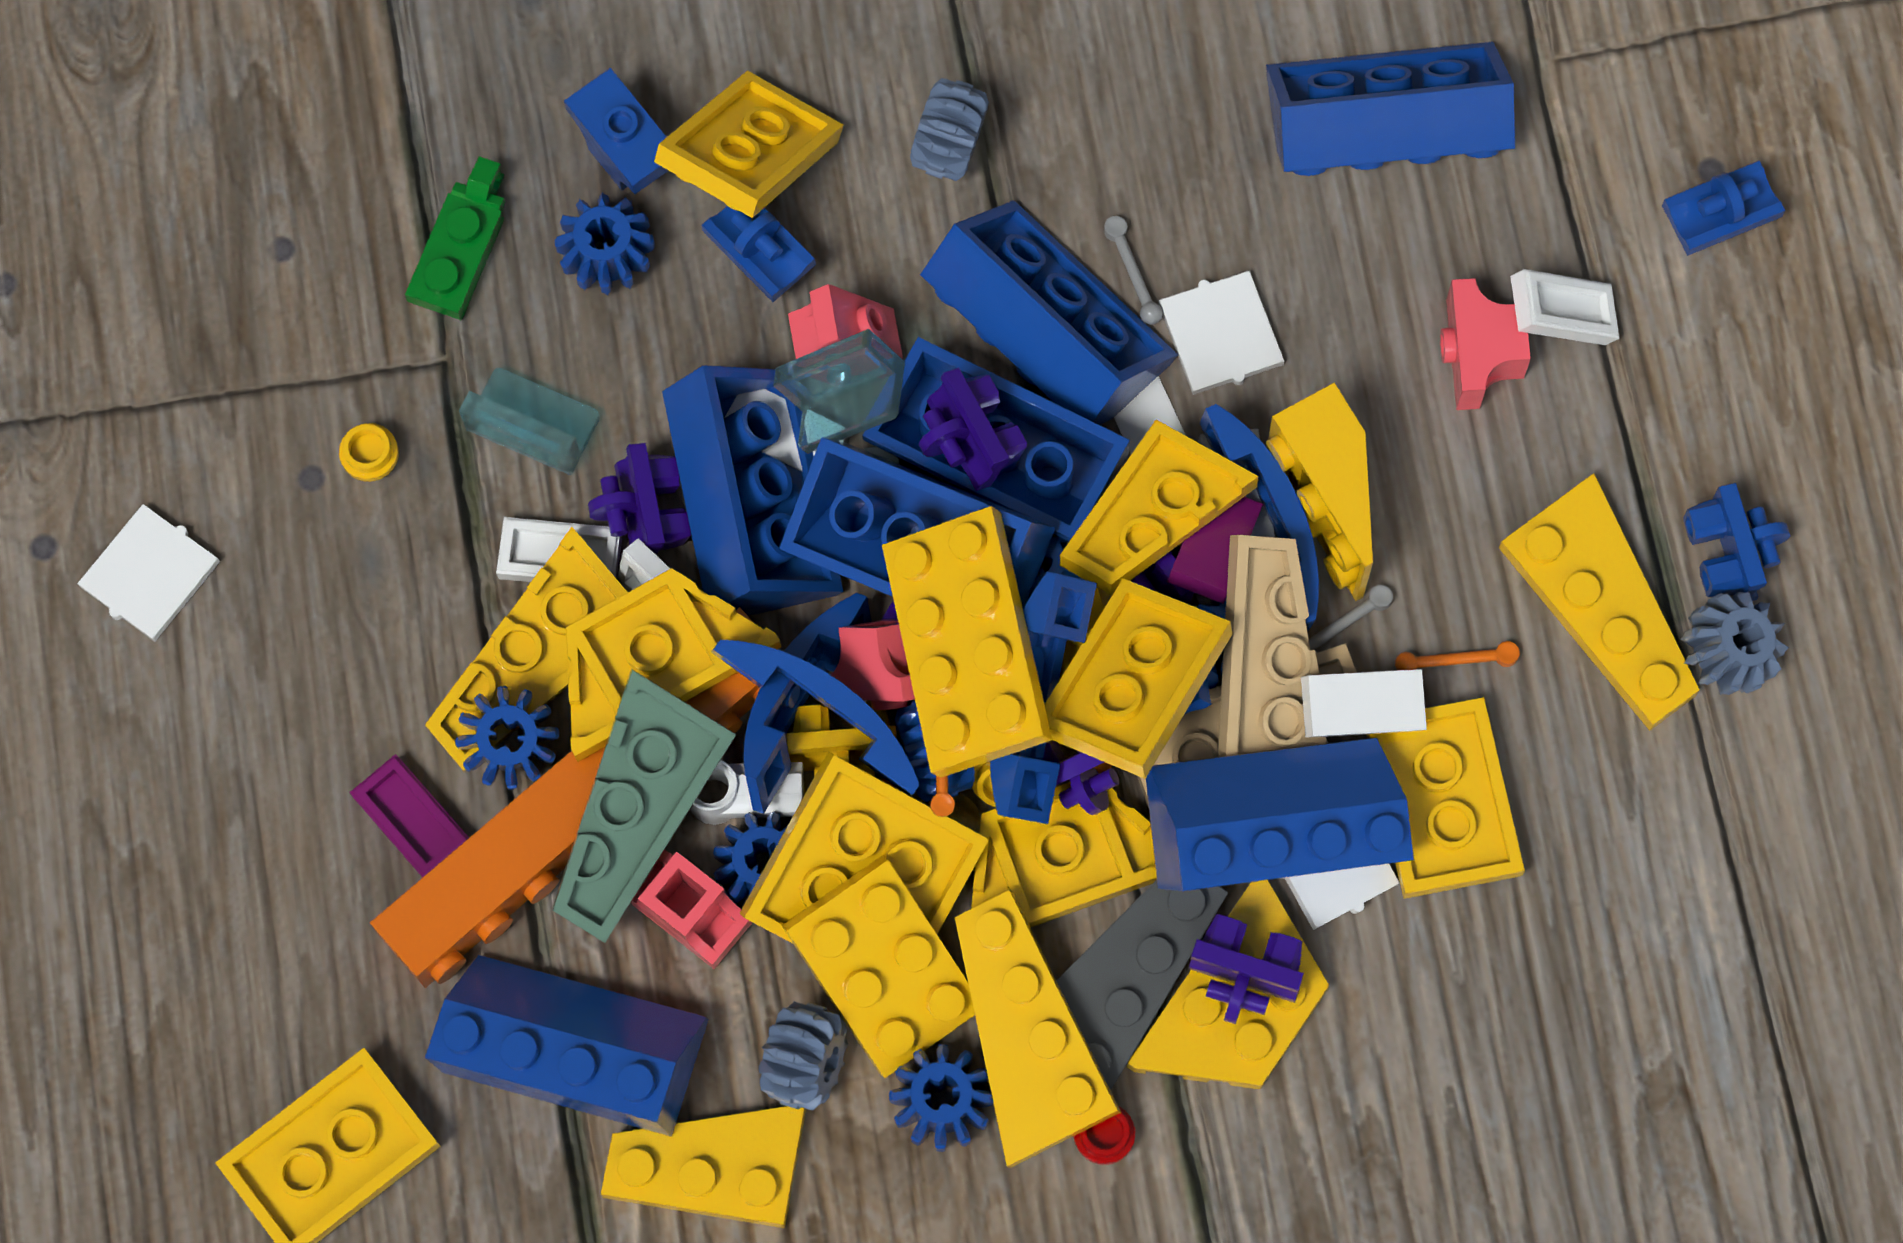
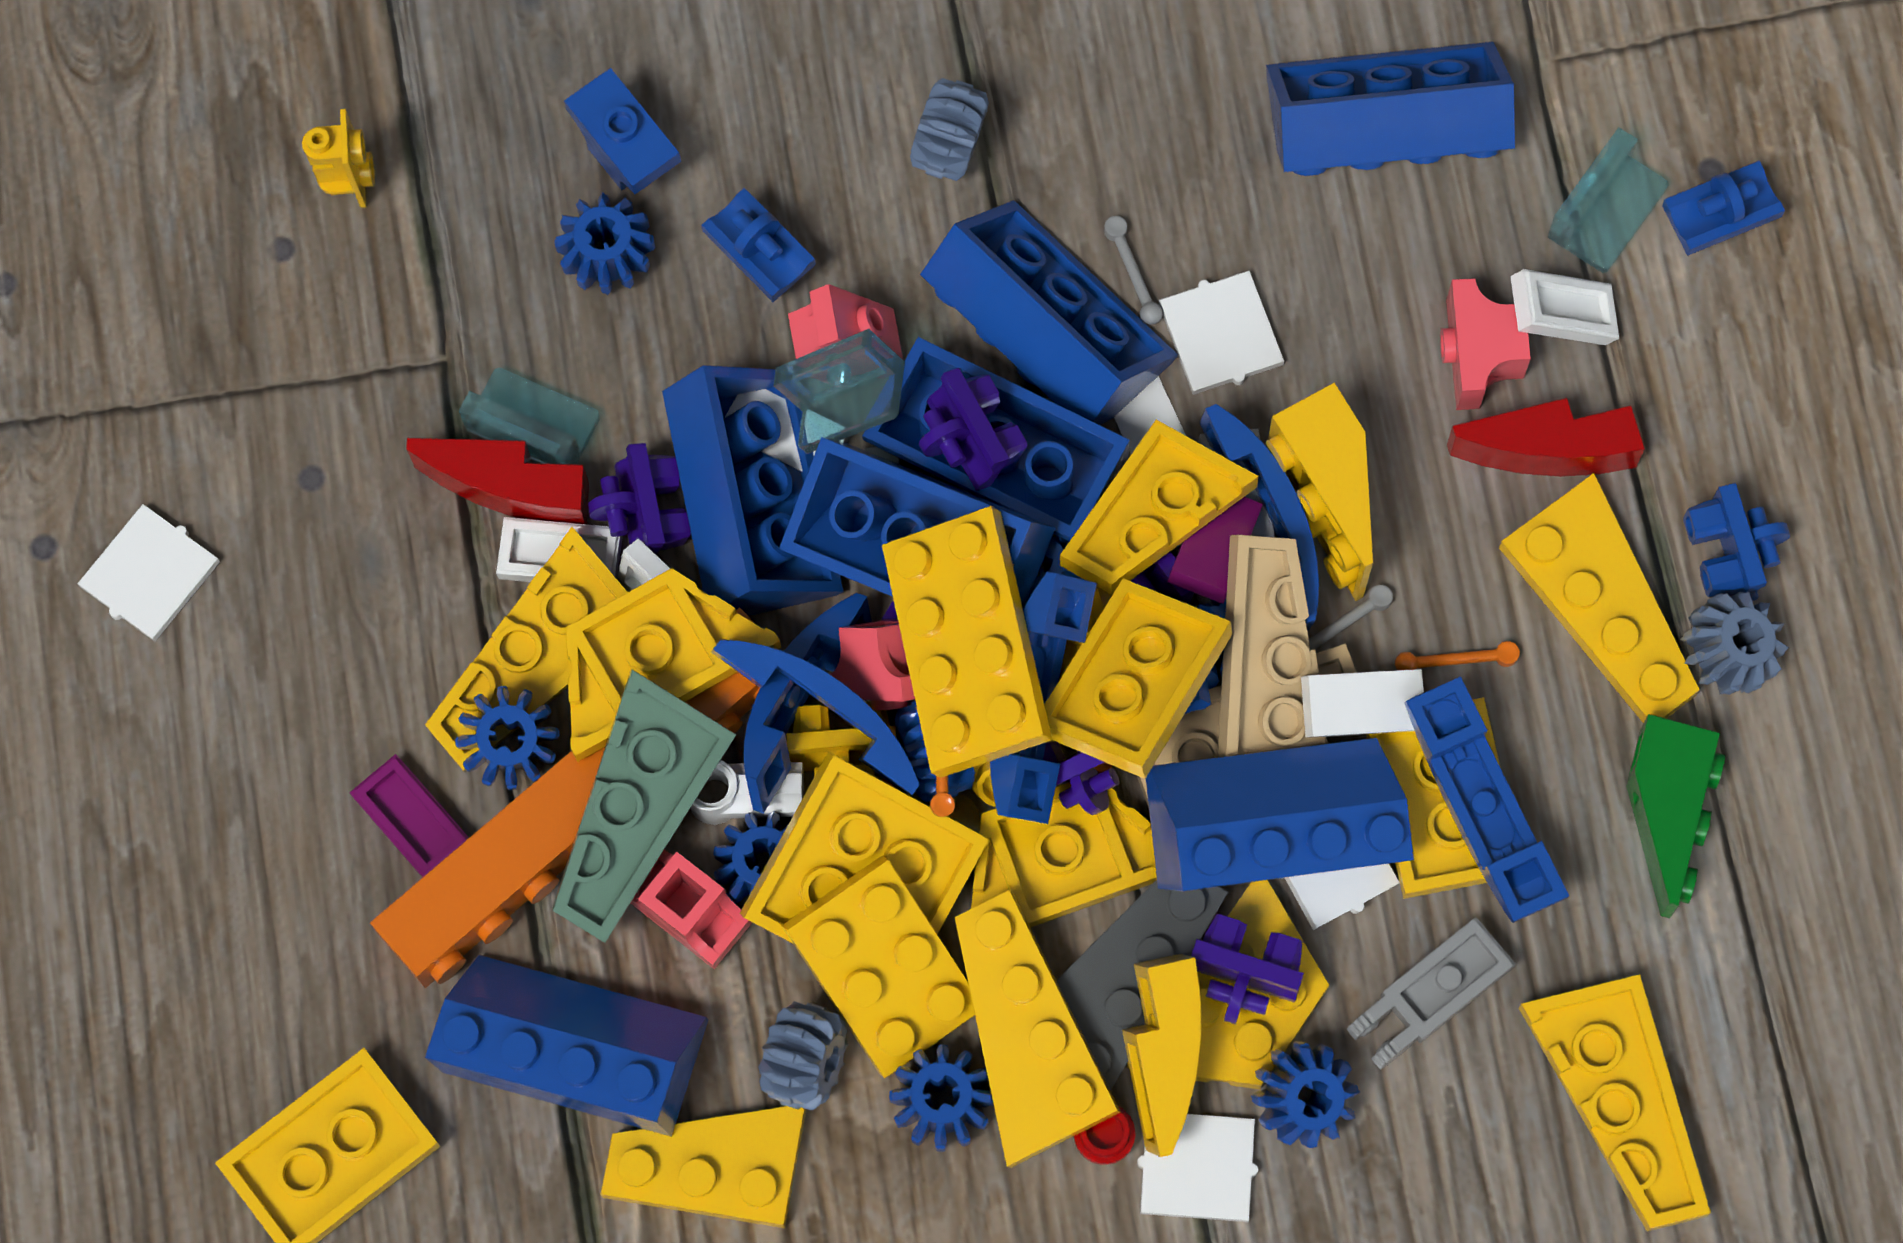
(340, 159): none -> yellow hinge
(368, 452): yellow plate -> none
(460, 243): green hinge -> none
(504, 478): none -> red slope
(748, 144): yellow plate -> none
(1165, 1049): none -> yellow slope
(1205, 1173): none -> white piece
(1317, 1072): none -> blue gear
(1436, 989): none -> light grey hinge
(1483, 802): none -> blue slope
(1550, 441): none -> red slope
(1607, 204): none -> clear light blue panel
(1620, 1083): none -> yellow wing
(1667, 794): none -> green slope

